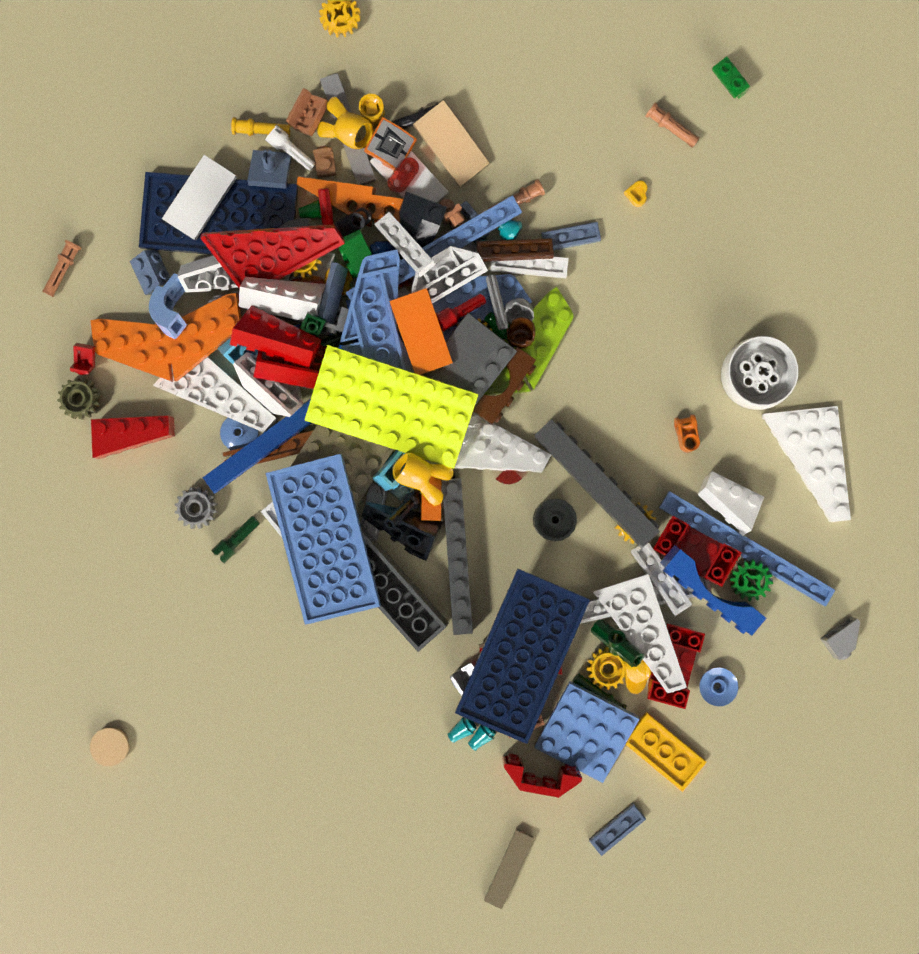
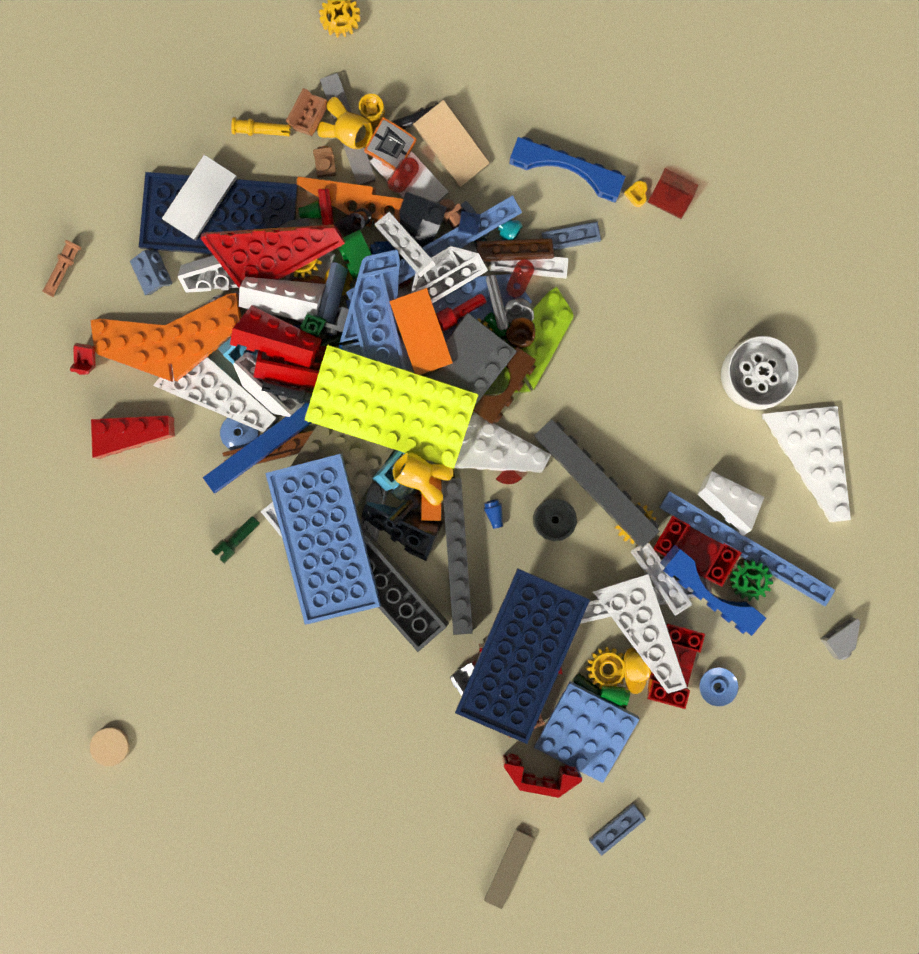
(71, 391): olive gear -> none
(162, 304): light blue arch -> none
(185, 511): light grey gear -> none
(269, 169): sand blue tile -> none
(279, 140): white piece -> none
(300, 394): none -> black pin
(462, 729): teal cone -> none
(469, 223): none -> dark blue plate
(481, 737): teal cone -> none
(494, 513): none -> blue cone
(520, 277): none -> clear red plate
(528, 193): nougat pin -> none
(530, 155): none -> blue arch
(617, 643): dark green piece -> none
(617, 695): none -> green cone
(665, 120): nougat pin -> none
(665, 751): yellow tile -> none
(673, 193): none -> clear red slope
(687, 432): orange piece -> none
(731, 78): green bracket -> none

